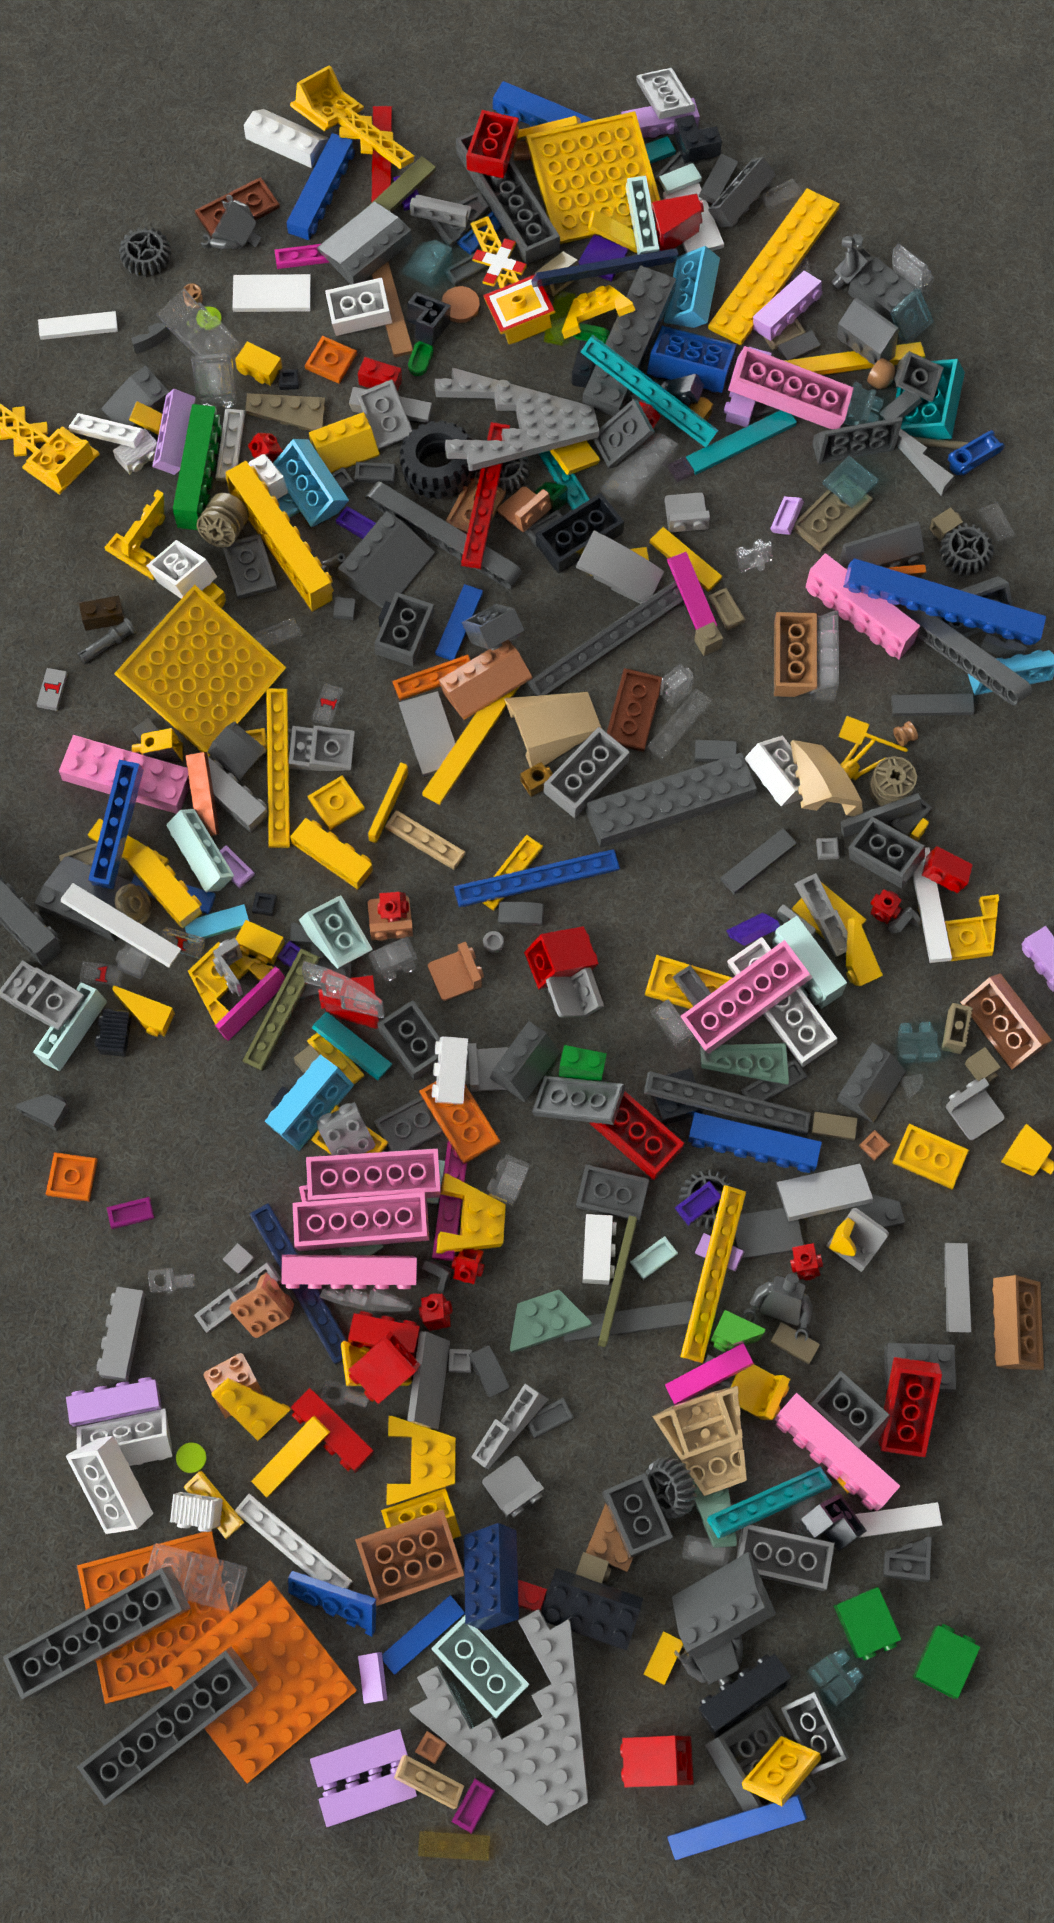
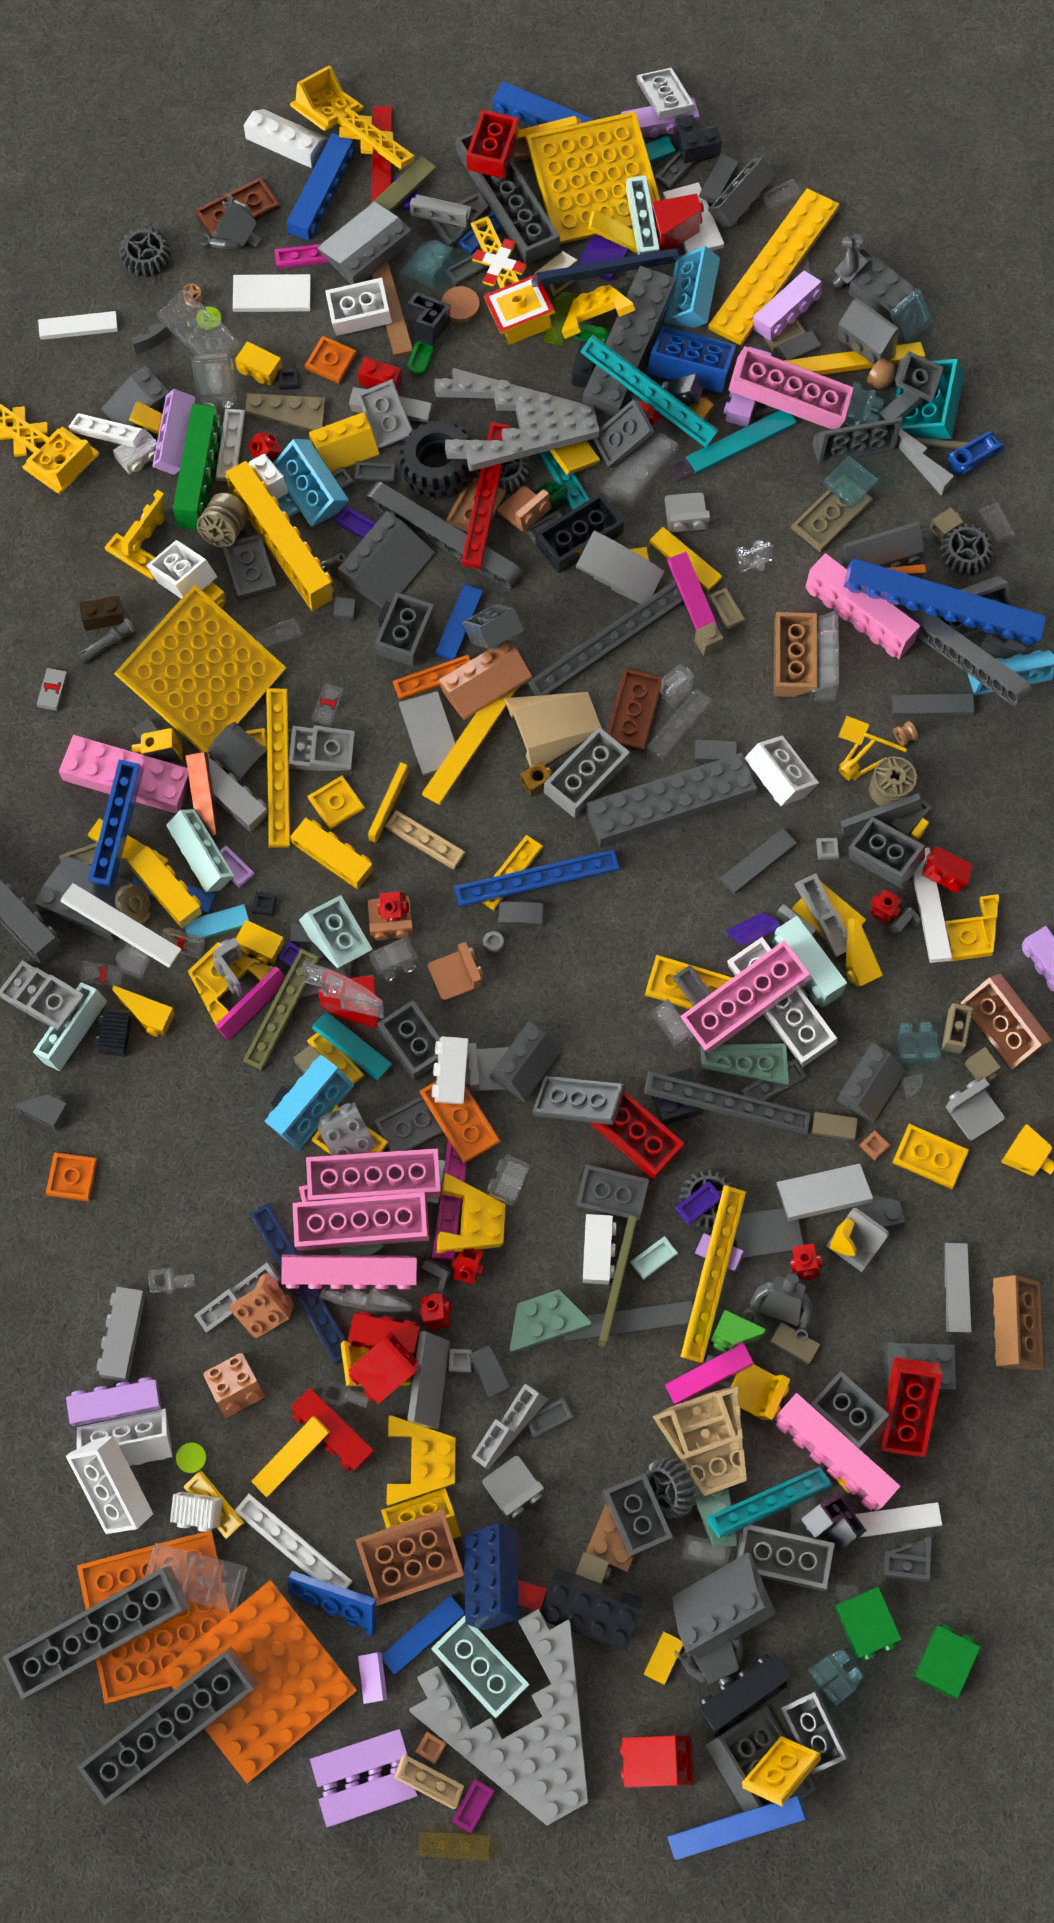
(130, 1213): magenta tile -> none
(238, 1259): light grey tile -> none
(250, 1408): yellow wing -> none
(560, 955): red slope -> none
(575, 994): light grey bracket -> none
(582, 1064): green brick -> none
(680, 179): light aqua tile -> none
(754, 1142): blue brick -> none
(787, 515): lavender tile -> none
(823, 779): tan wedge -> none
(912, 270): clear slope -> none

